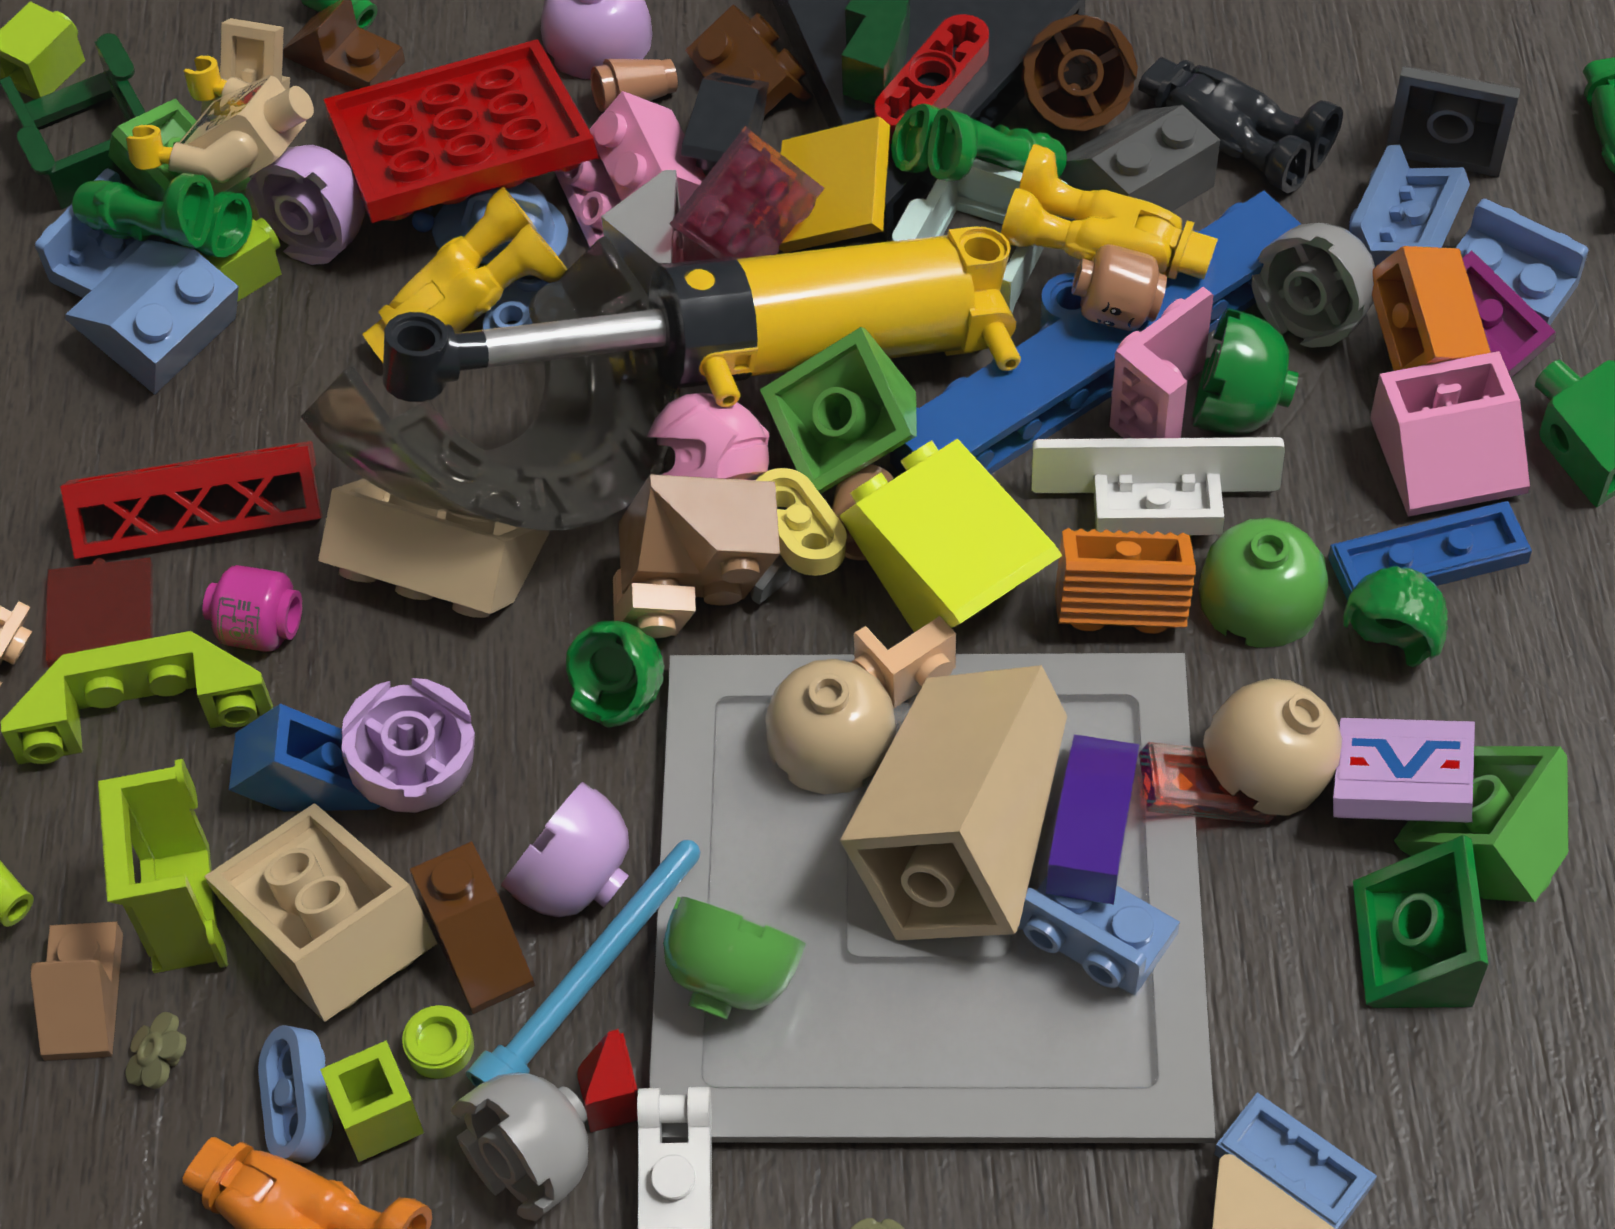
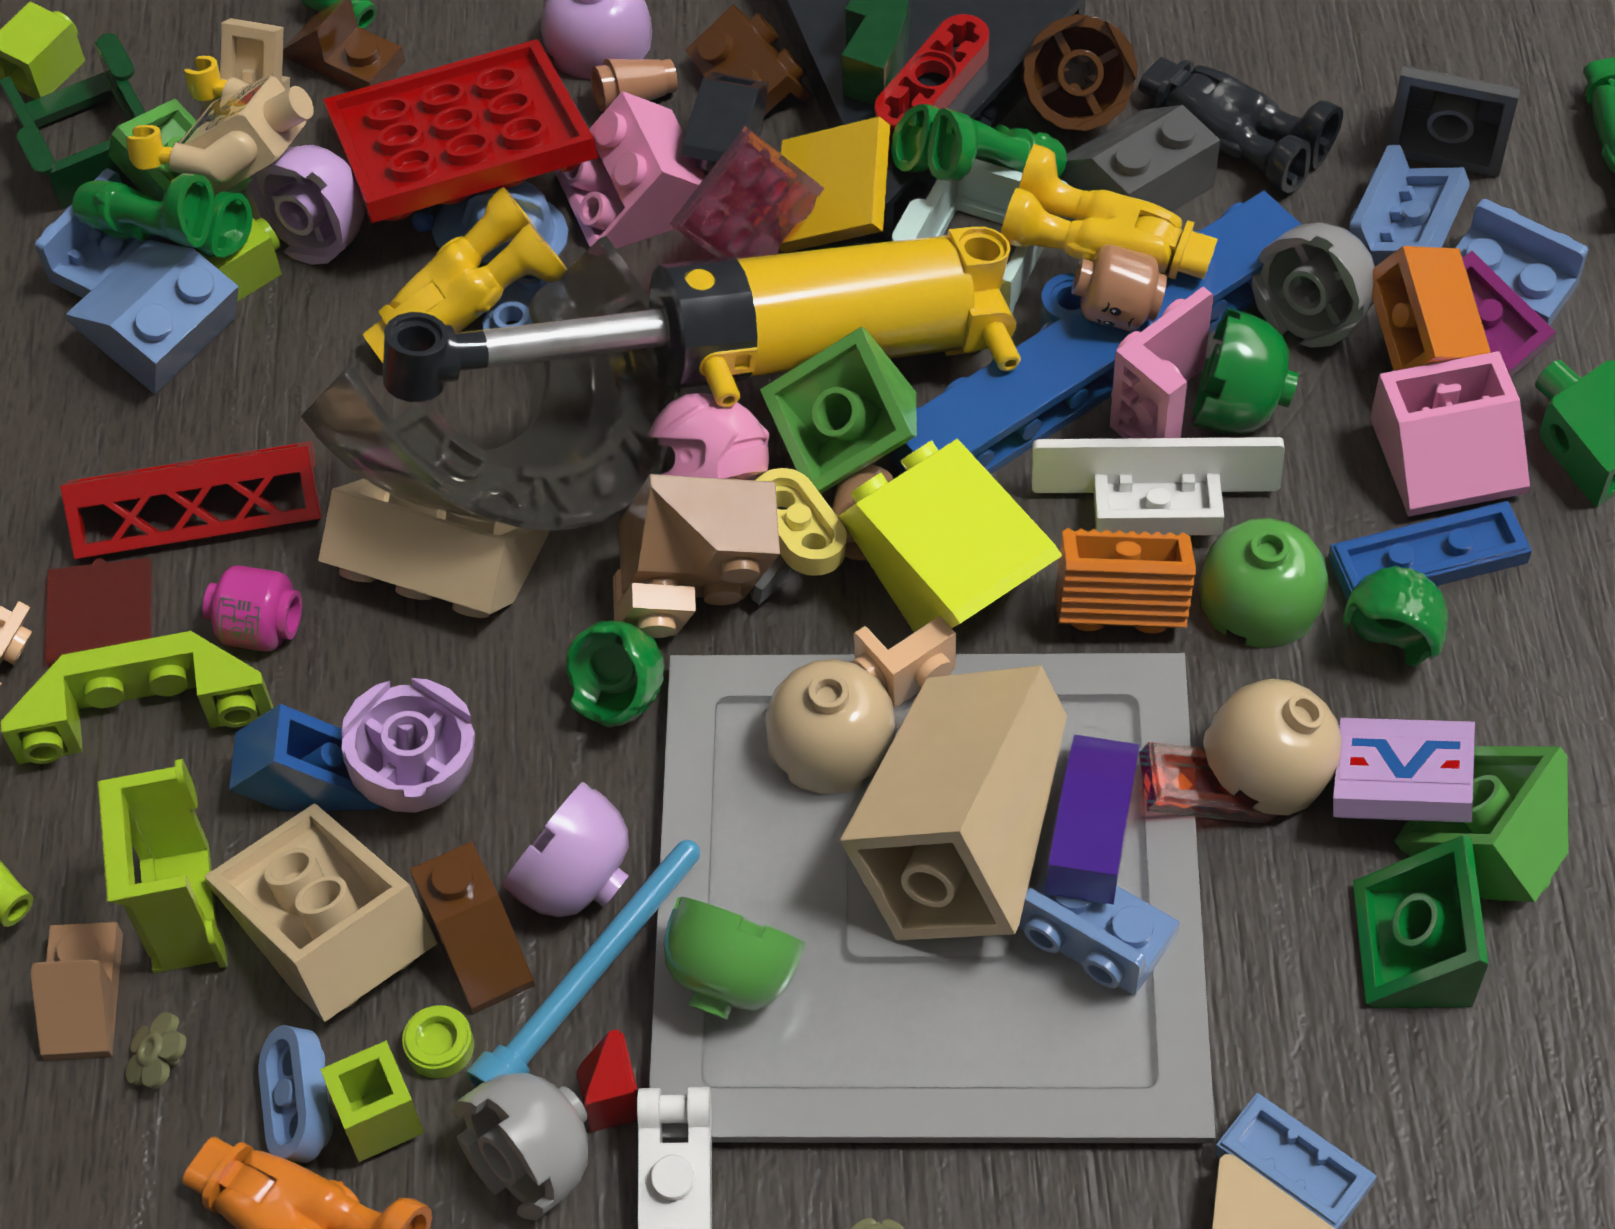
(642, 228): light grey slope -> none

